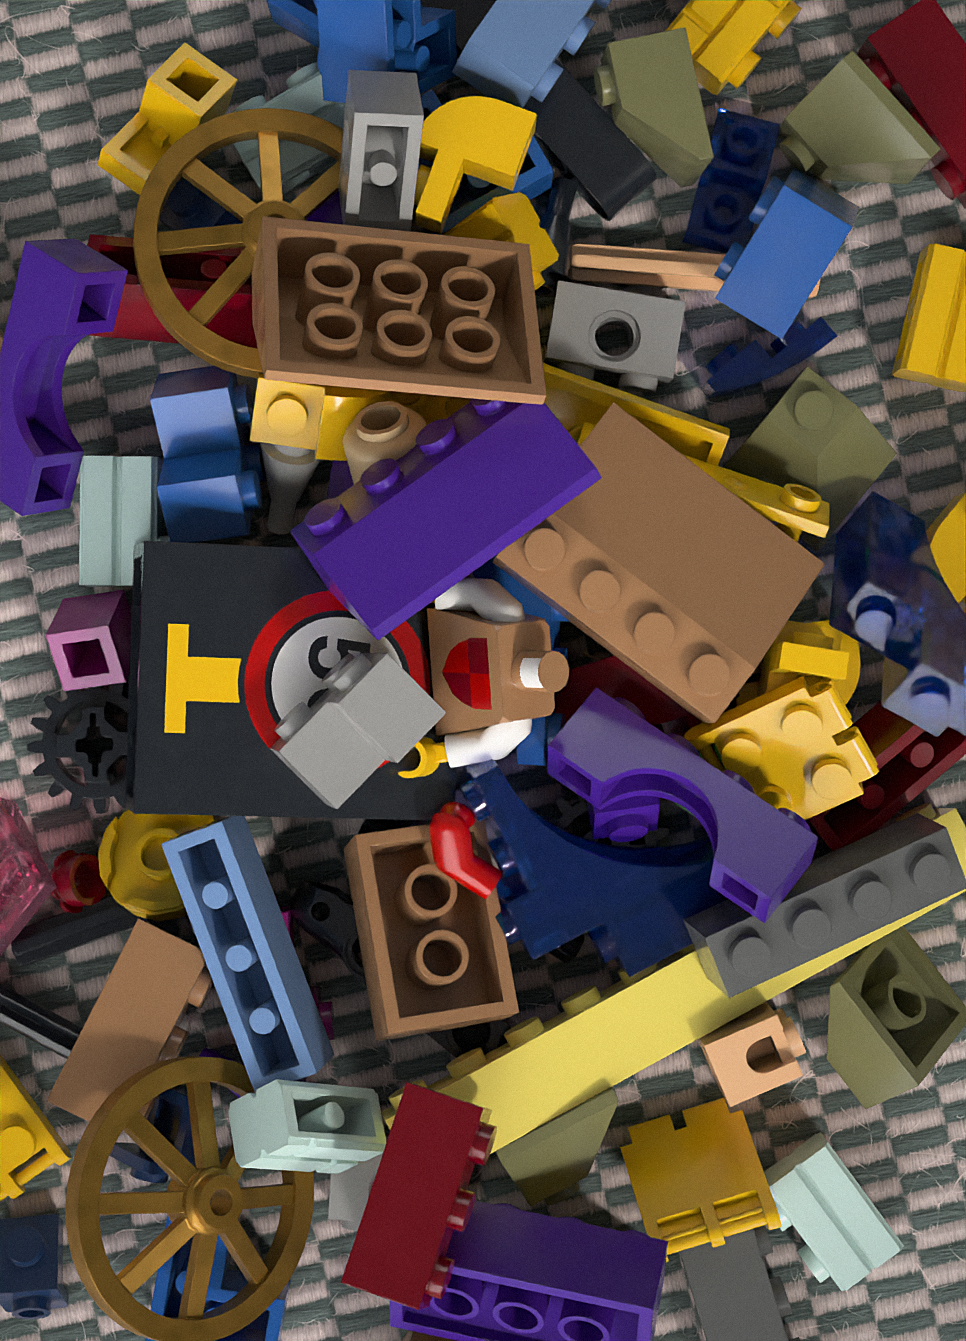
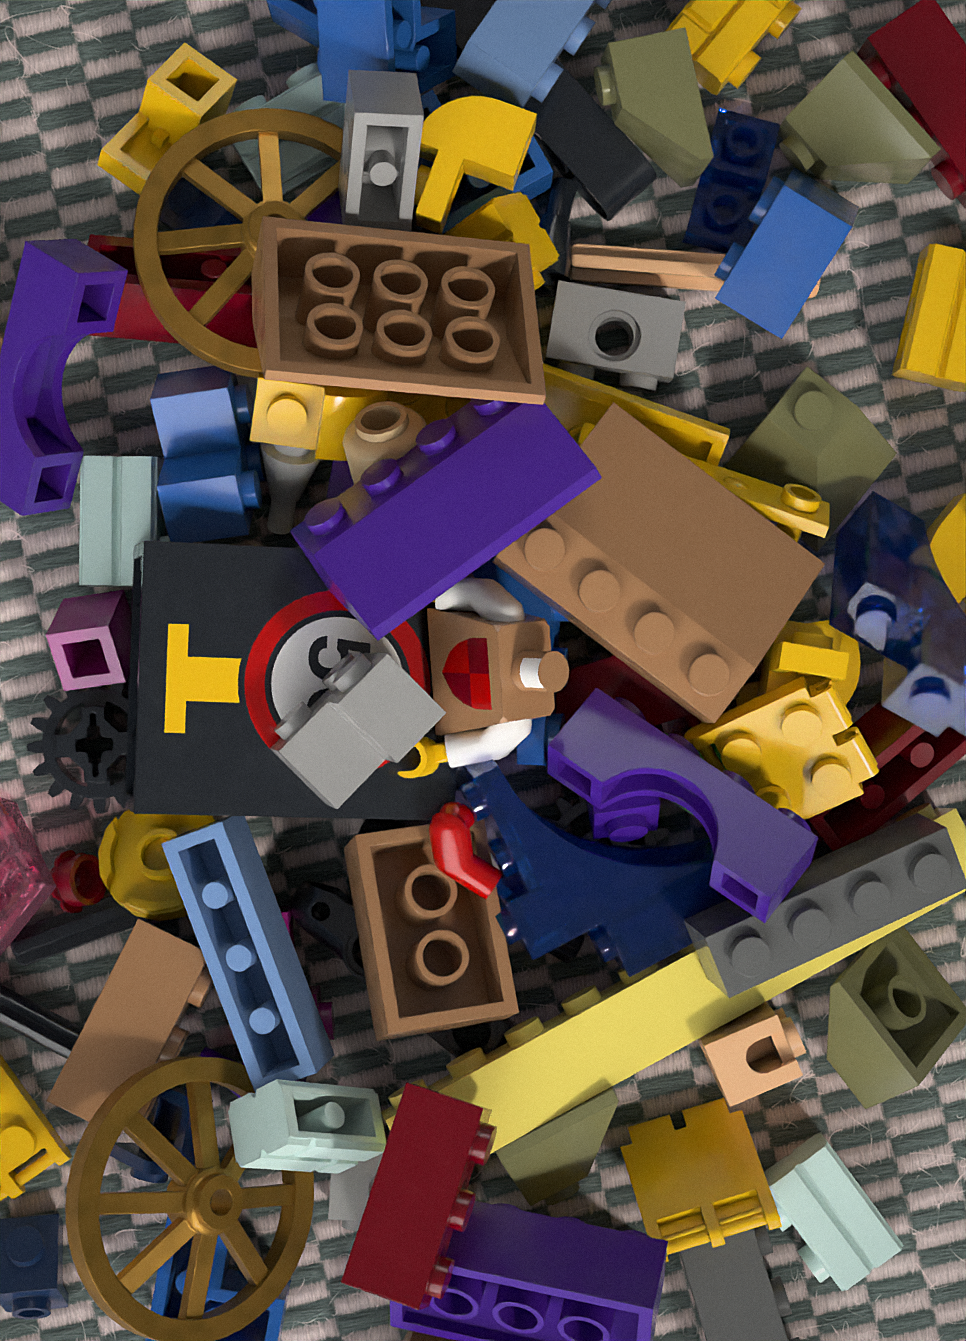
(746, 369): clear blue slope -> none

